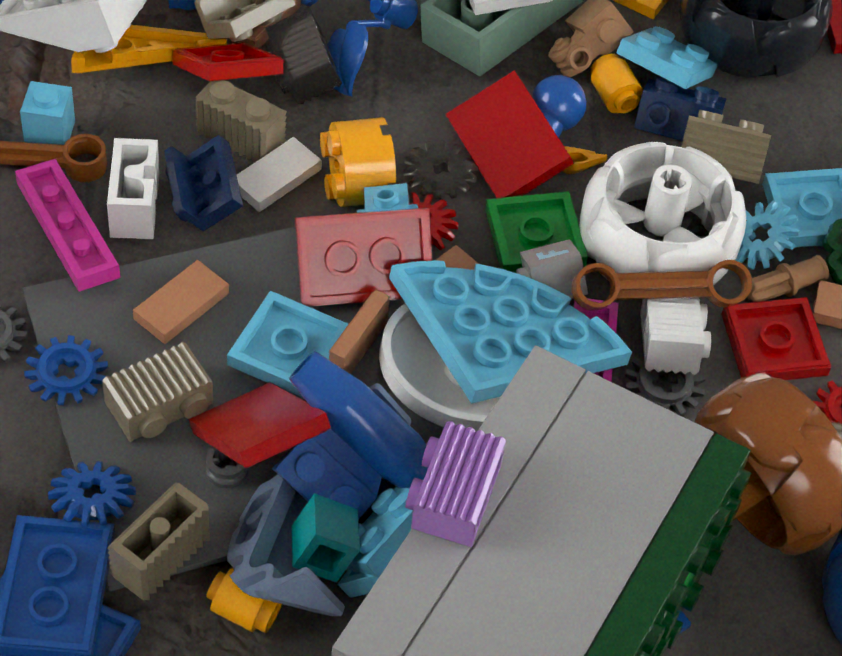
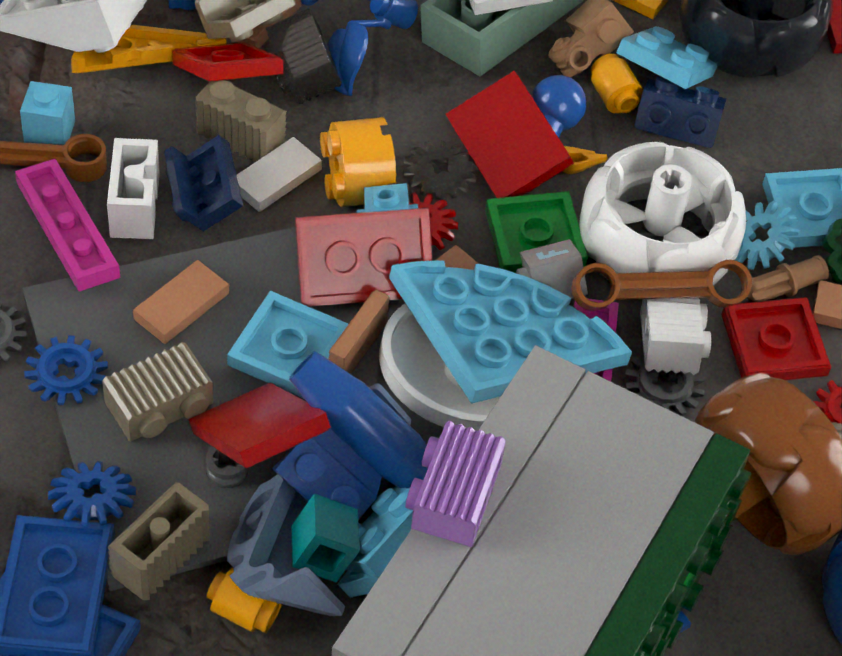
(737, 149): dark tan brick -> none

